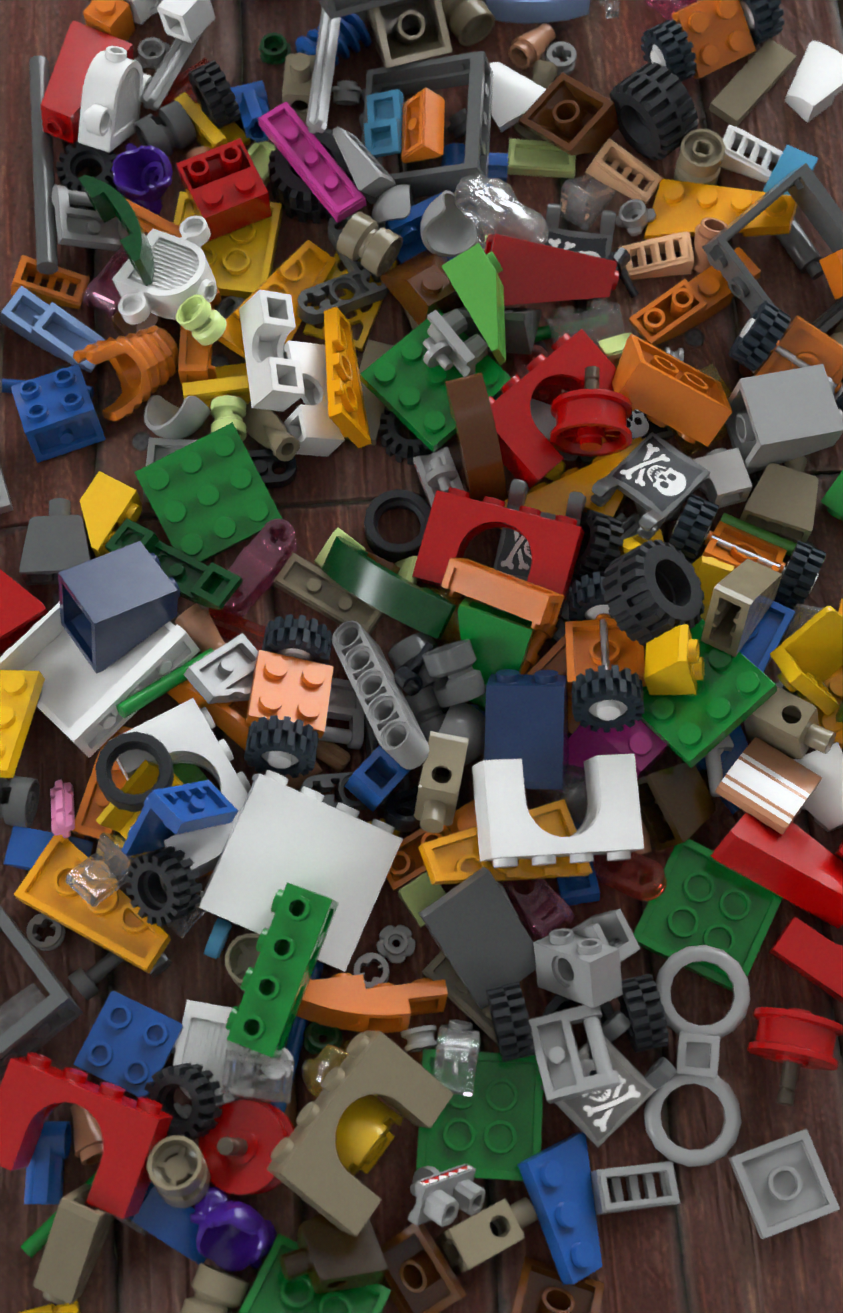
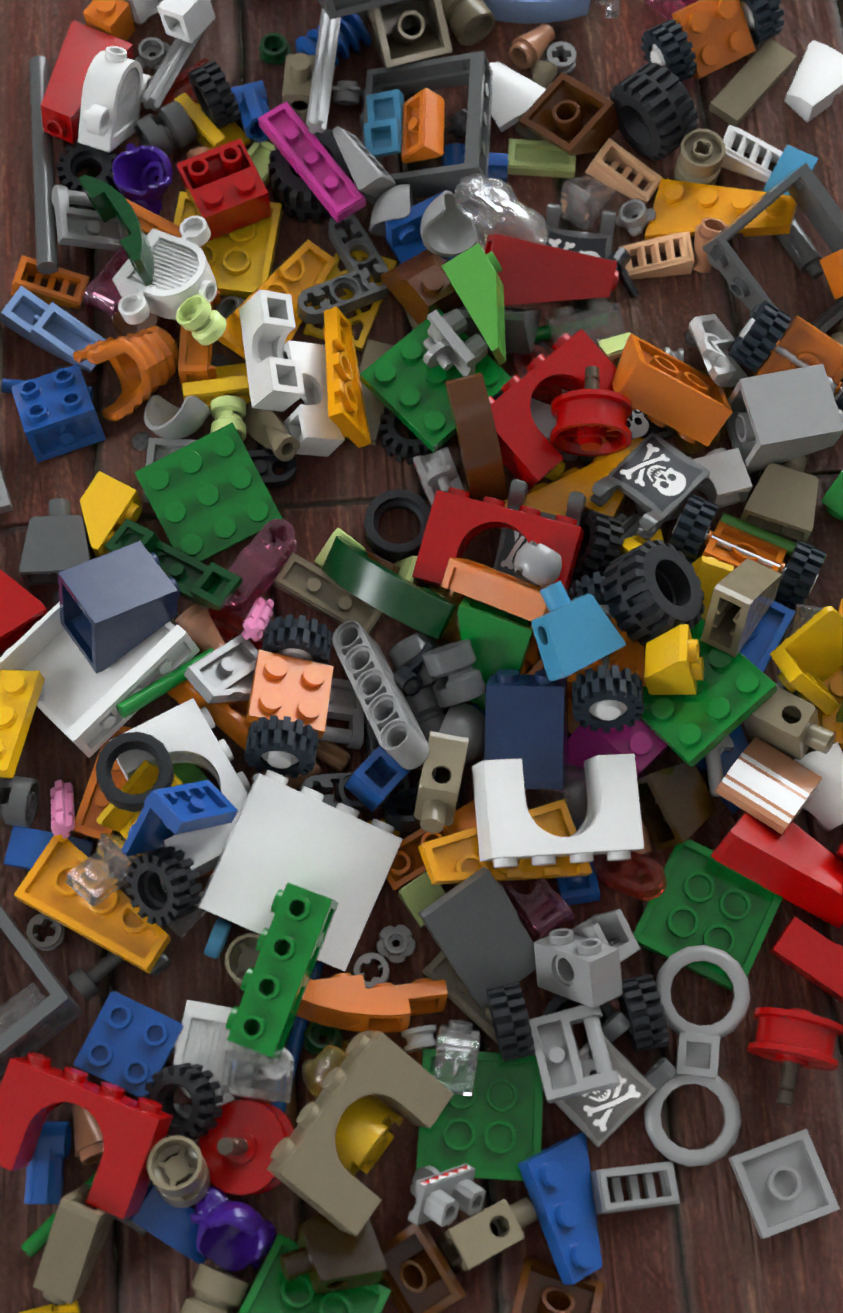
(257, 619): none -> bright pink axle
(364, 241): dark tan wheel -> none
(537, 564): none -> light grey piece
(572, 632): none -> dark azure torso
(687, 304): orange slope -> none
(713, 341): none -> white slope

